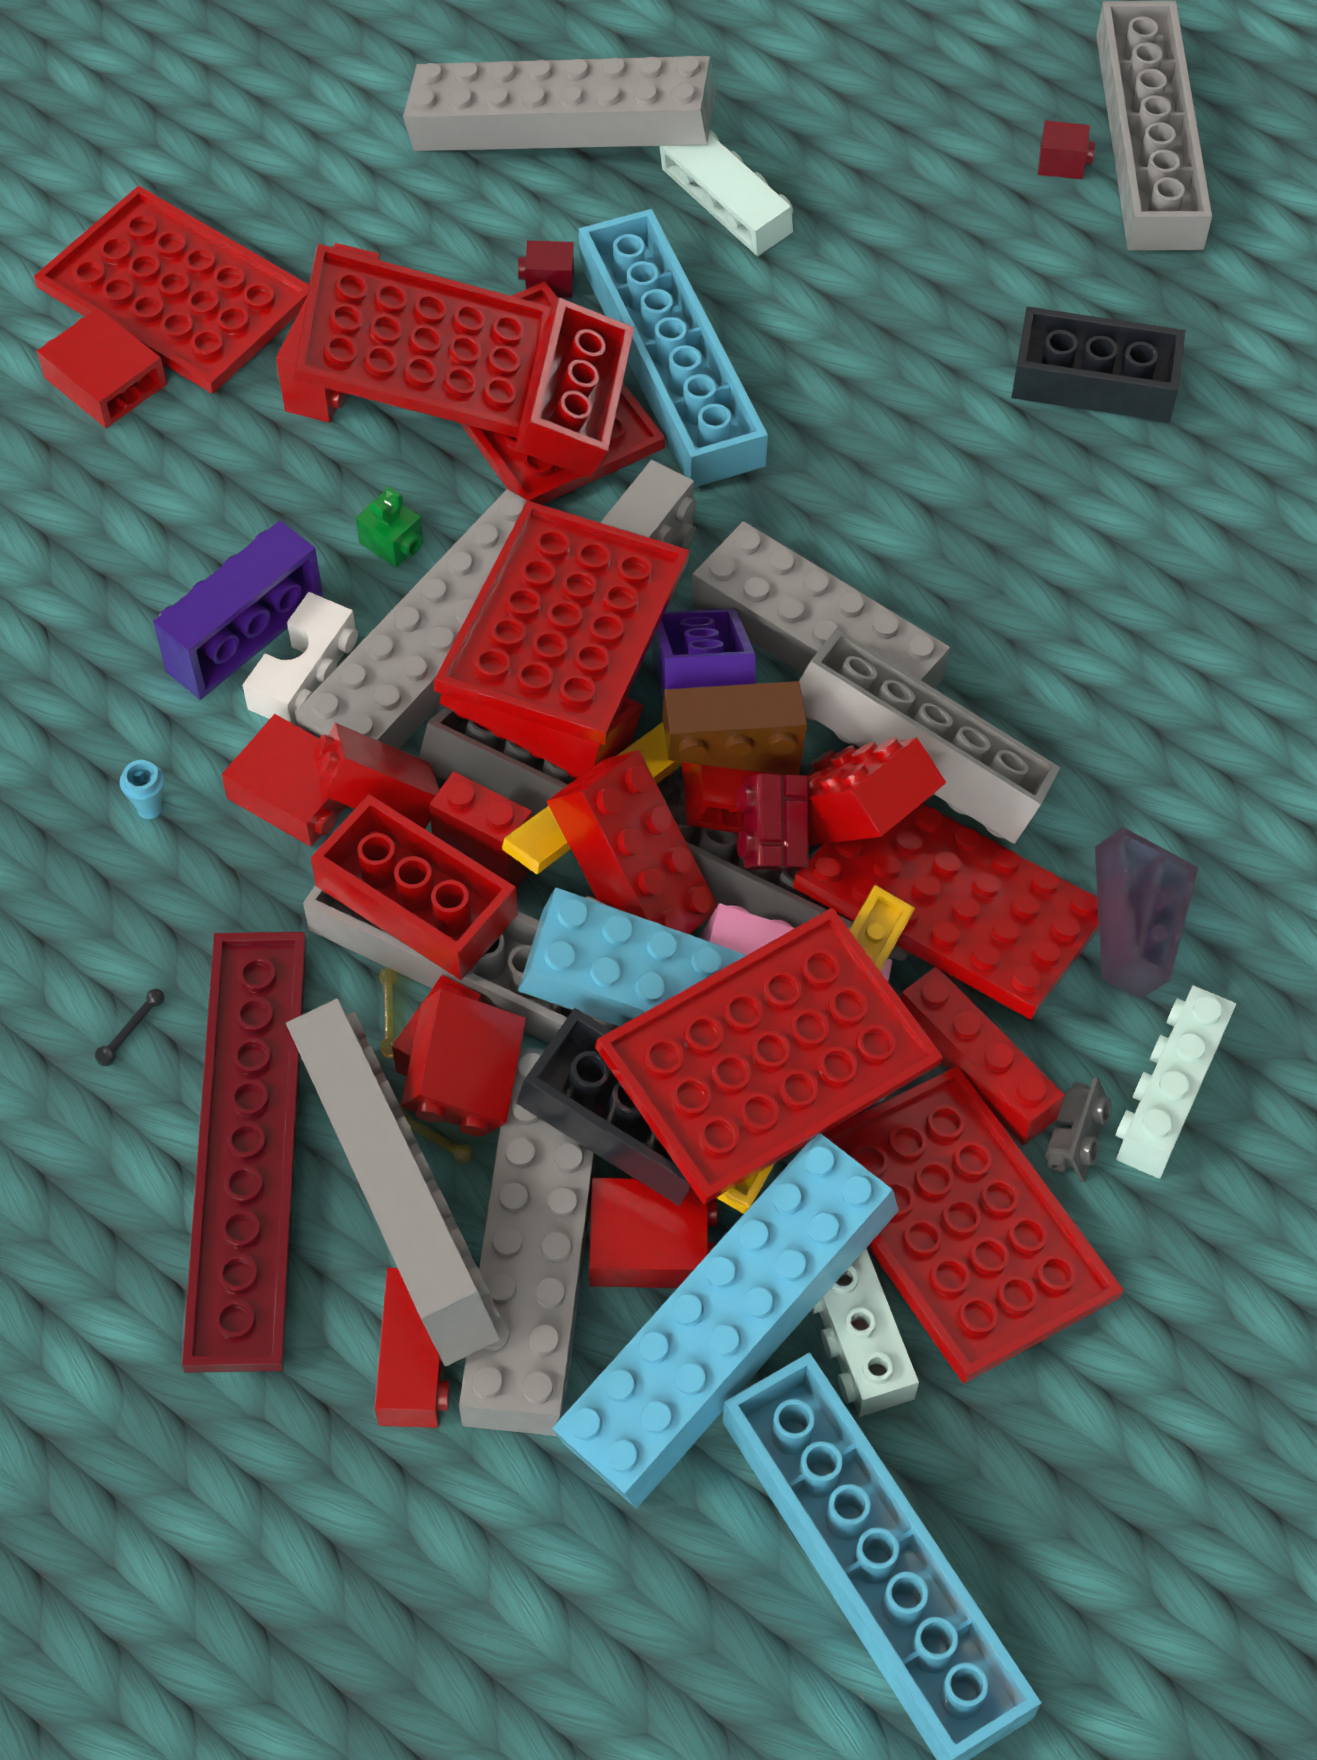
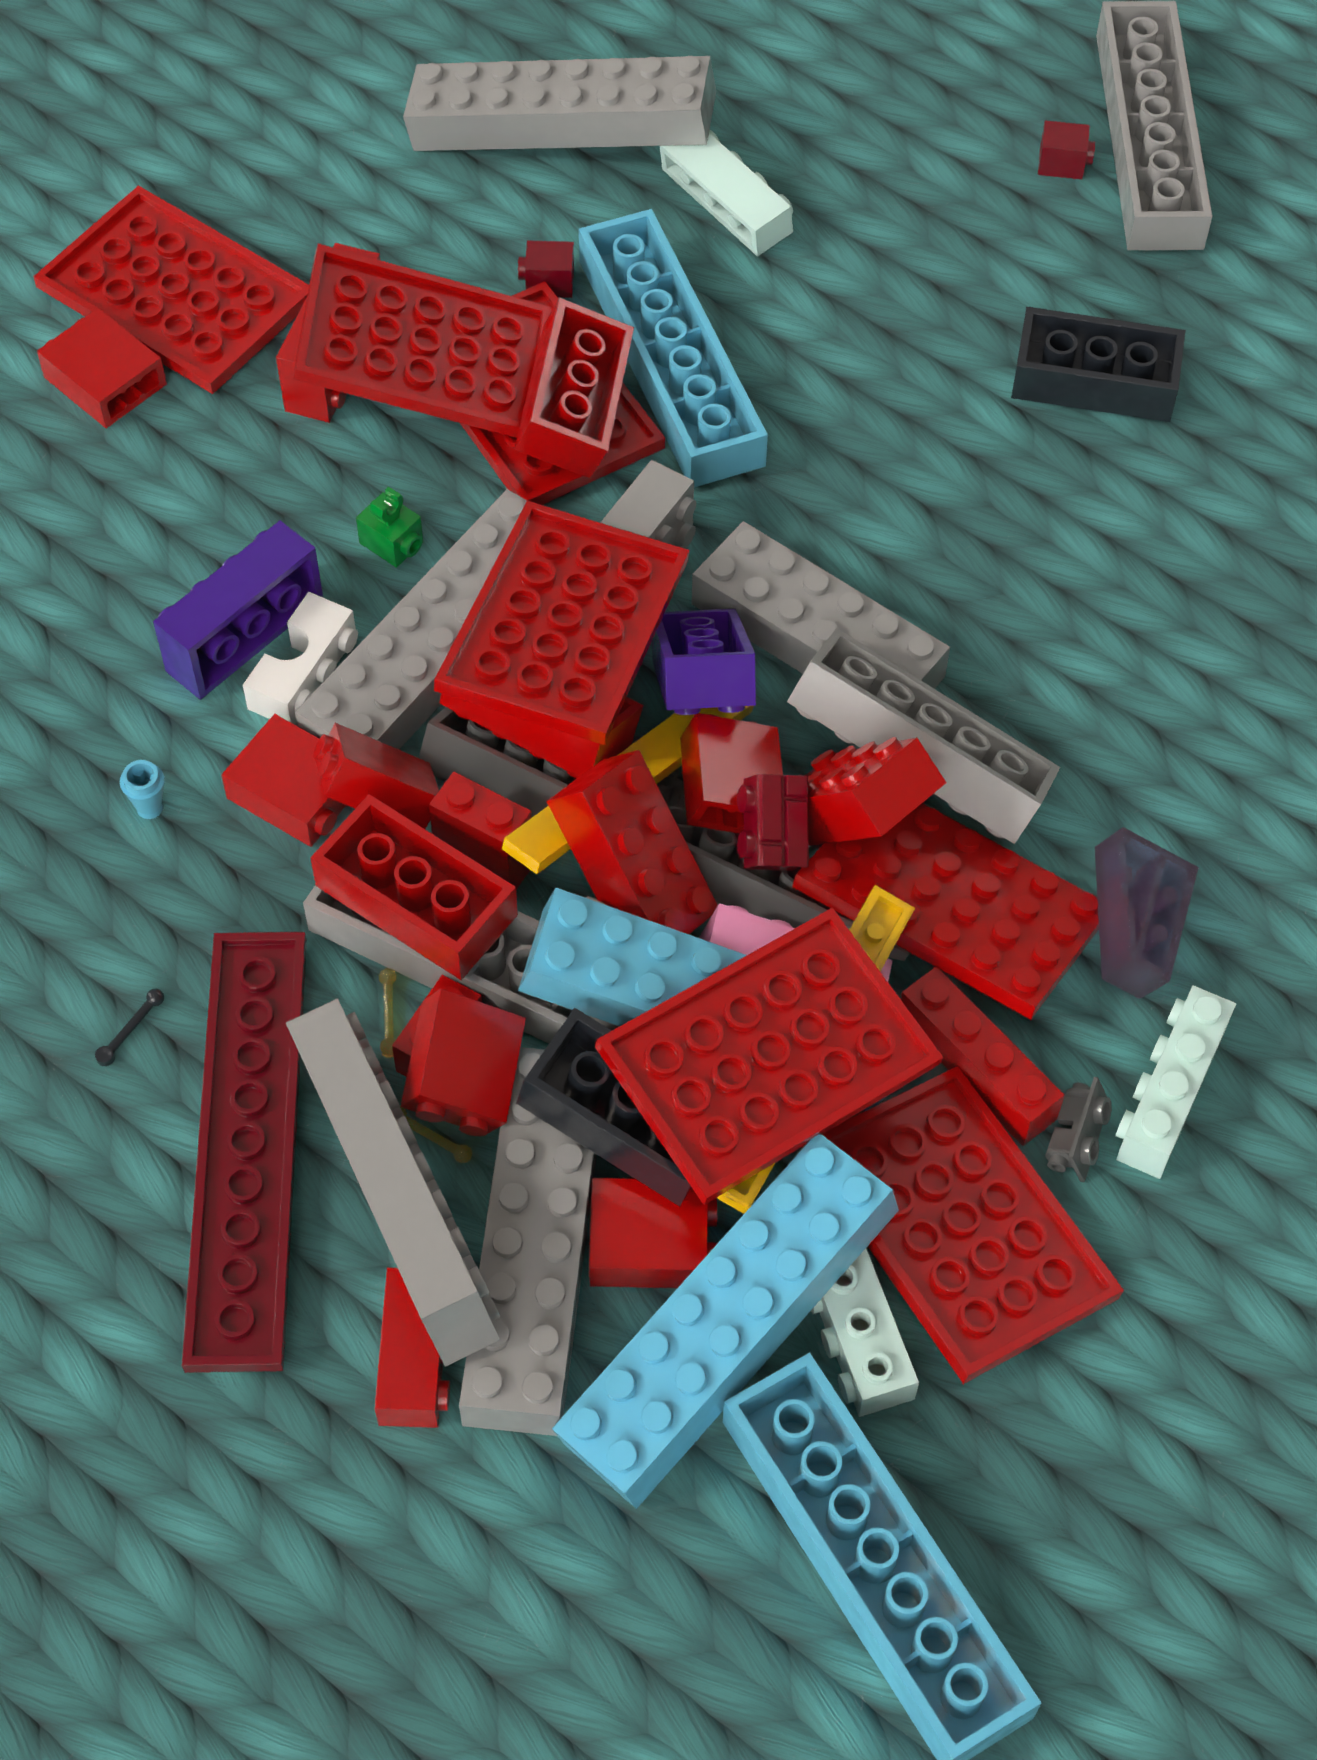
(737, 726): reddish brown wedge -> none

